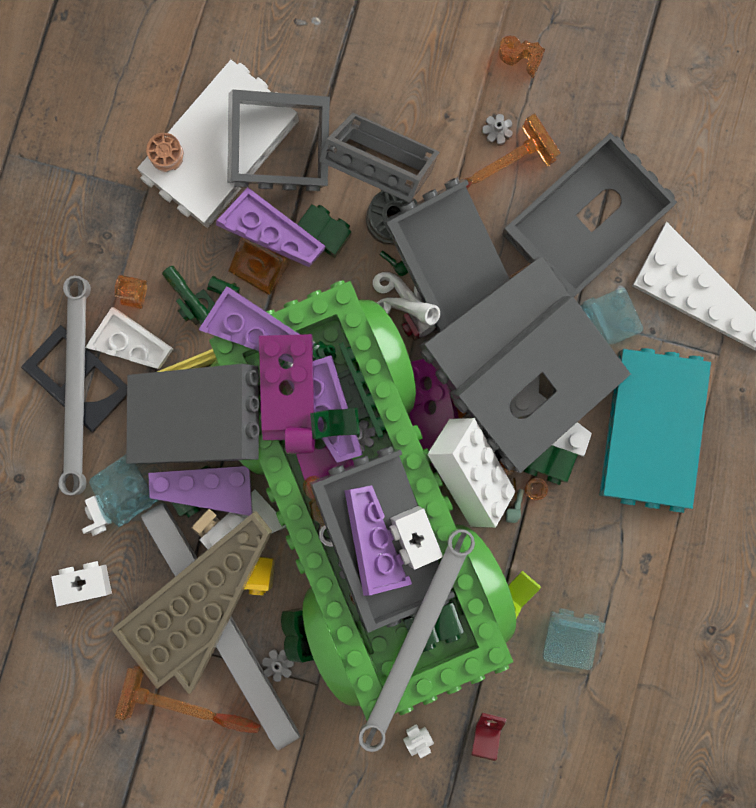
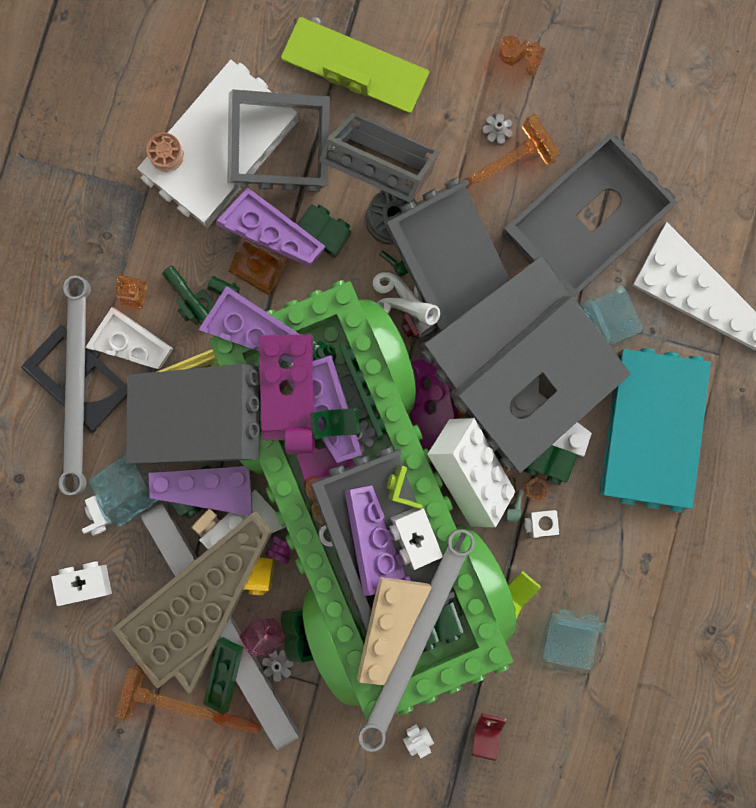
(223, 675): none -> dark green tile
(262, 637): none -> clear pink brick
(280, 550): none -> magenta wheel
(355, 65): none -> lime bracket
(390, 623): none -> tan wing
(394, 485): none -> lime bracket
(532, 526): none -> white bracket

